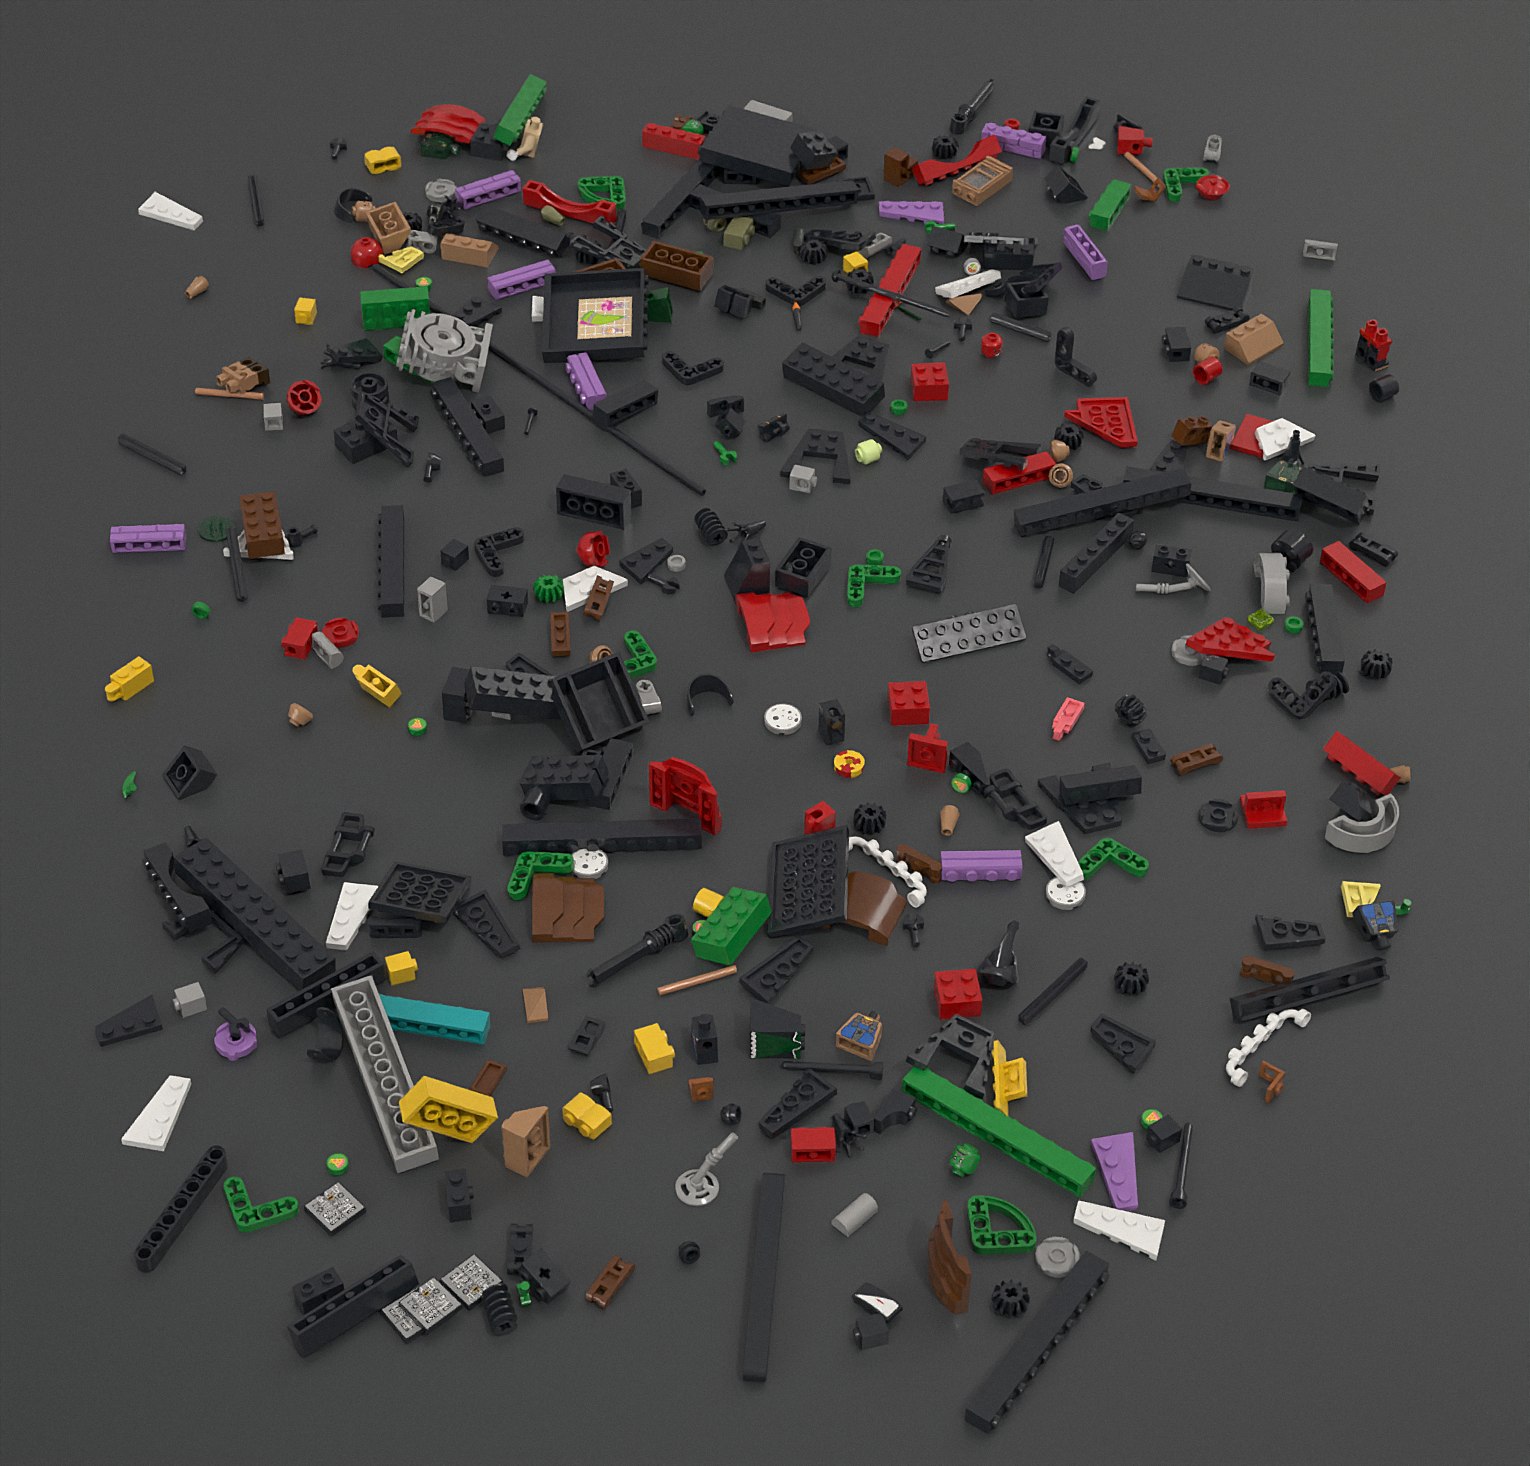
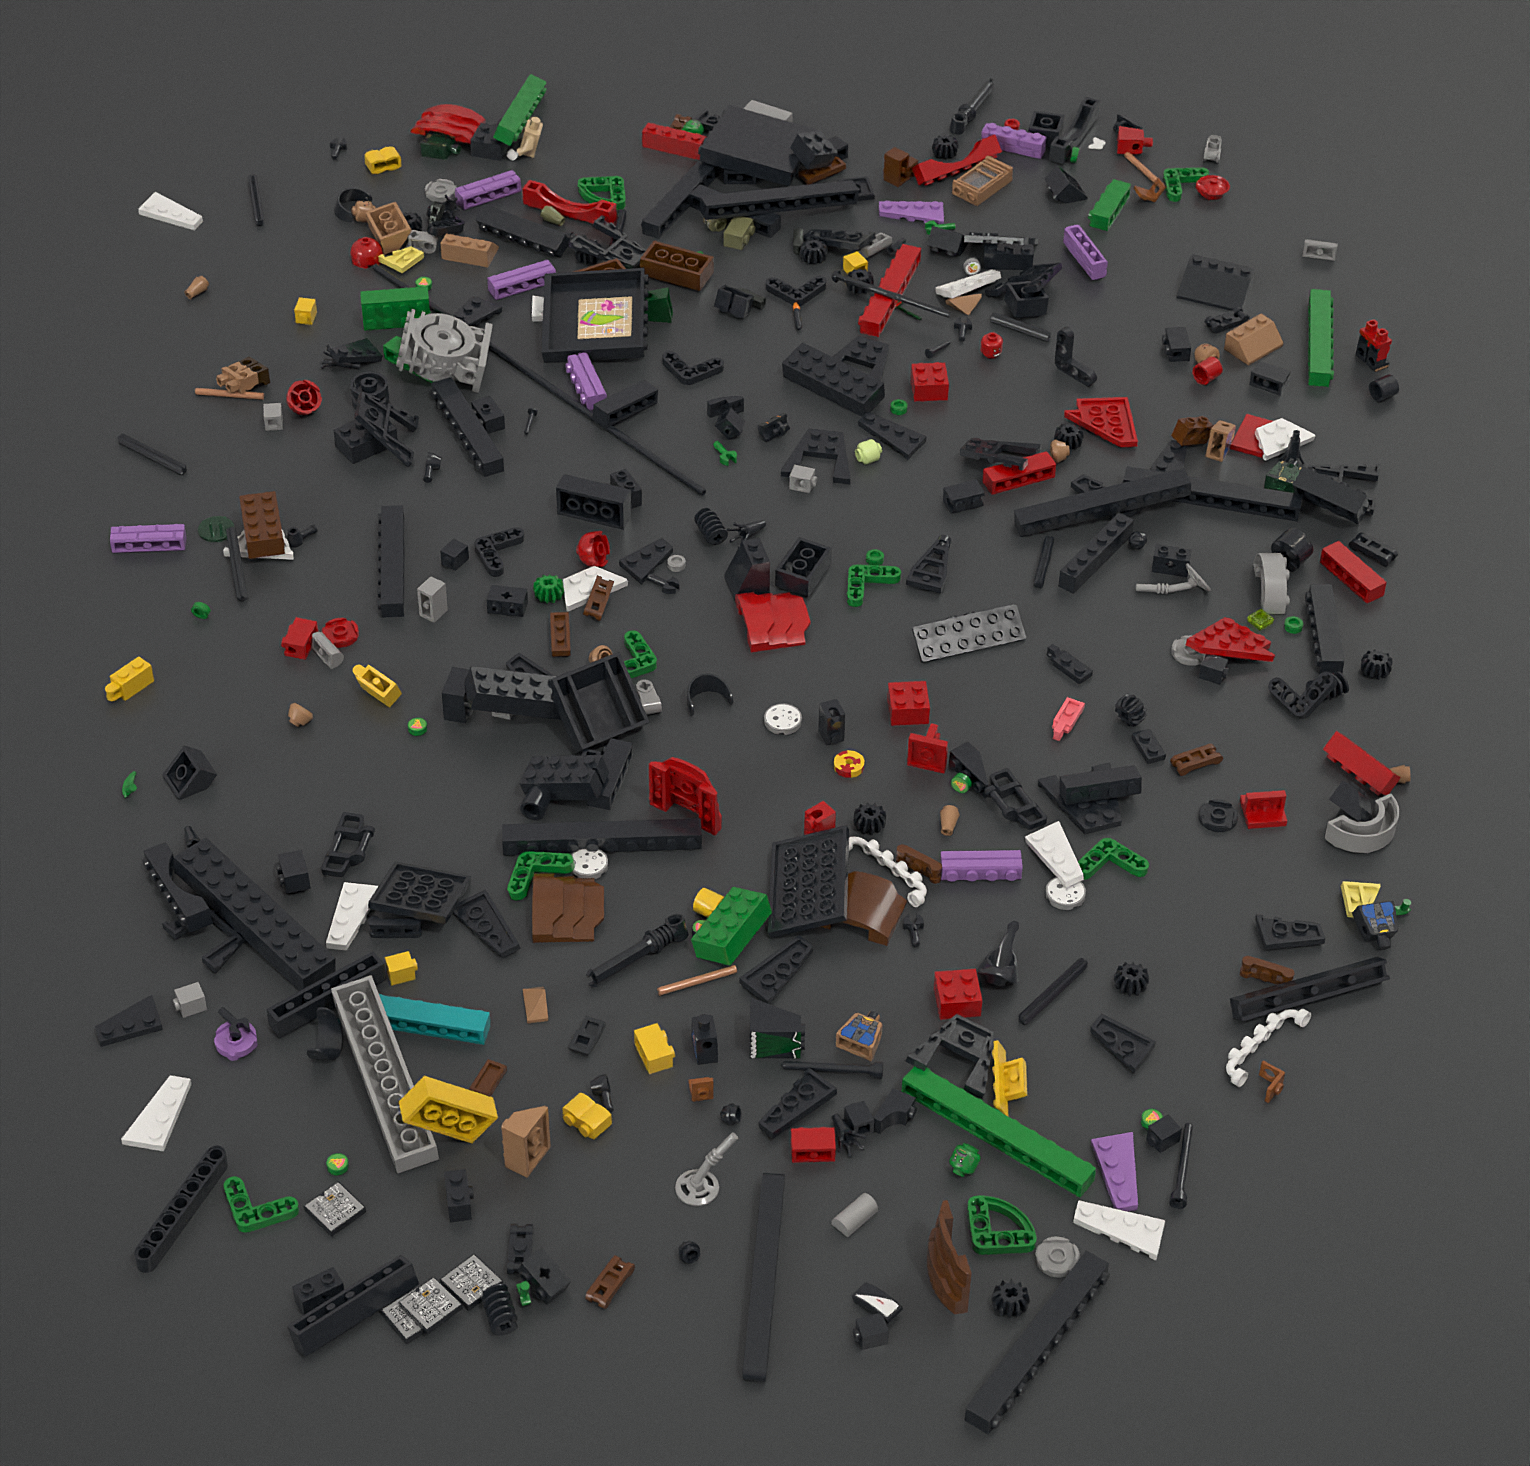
(1057, 472): medium nougat cone -> none

